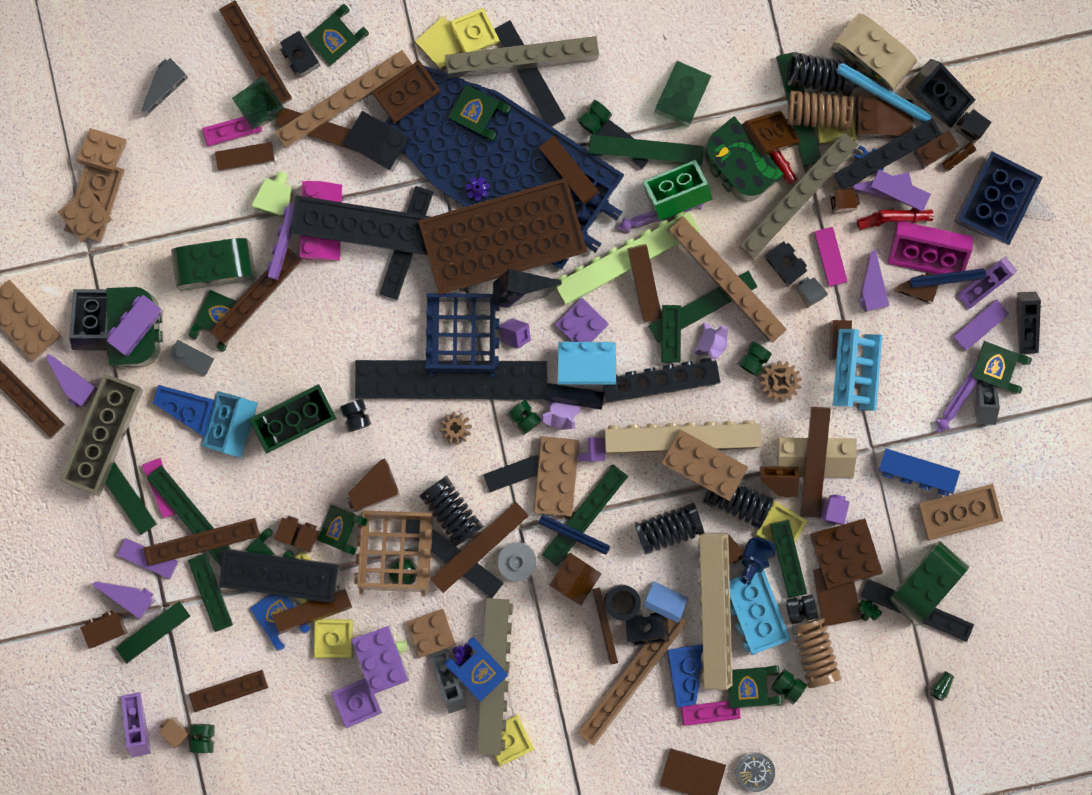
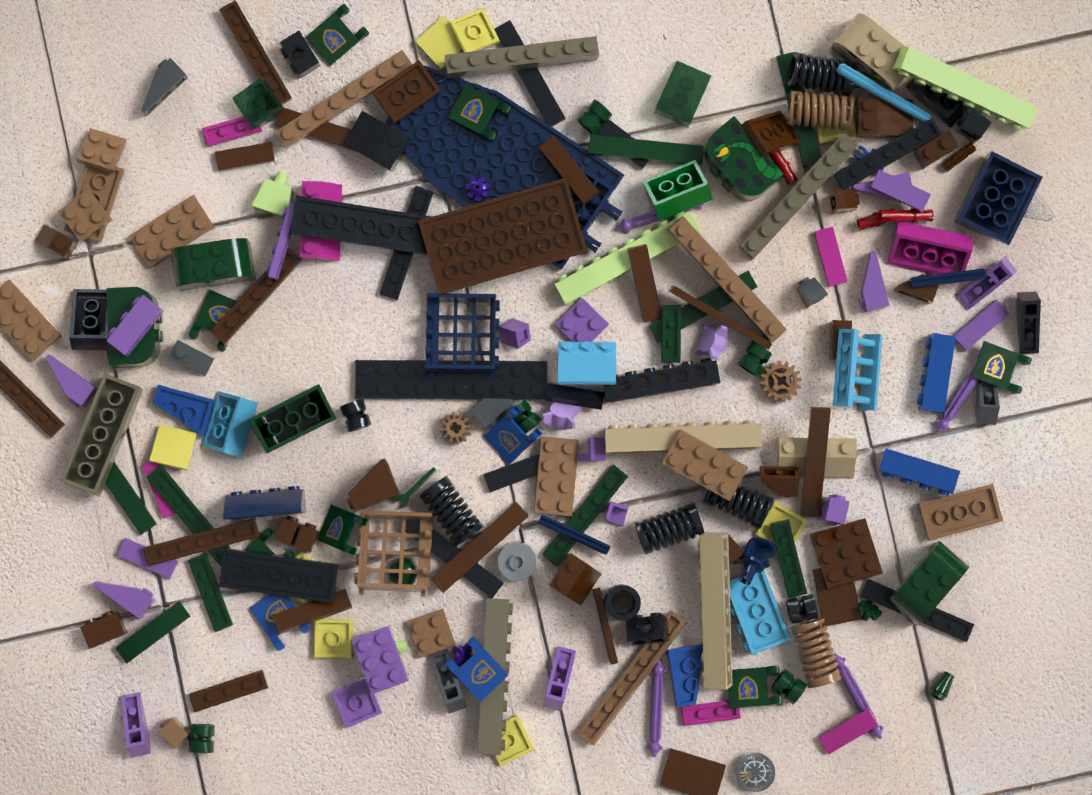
(56, 241): none -> reddish brown slope
(171, 230): none -> medium nougat plate
(173, 447): none -> light yellow tile
(264, 504): none -> dark blue slope
(409, 493): none -> dark green flag
(490, 409): none -> dark grey slope
(509, 438): none -> blue flag
(521, 287): black slope -> none
(559, 678): none -> medium lavender slope
(616, 513): none -> medium lavender panel
(656, 708): none -> medium lavender wheel
(665, 602): medium blue tile -> none
(719, 316): none -> reddish brown tile
(775, 259): black brick -> none
(848, 731): none -> dark pink tile
(855, 692): none -> medium lavender wheel
(937, 372): none -> blue brick
(965, 88): none -> yellowish green brick

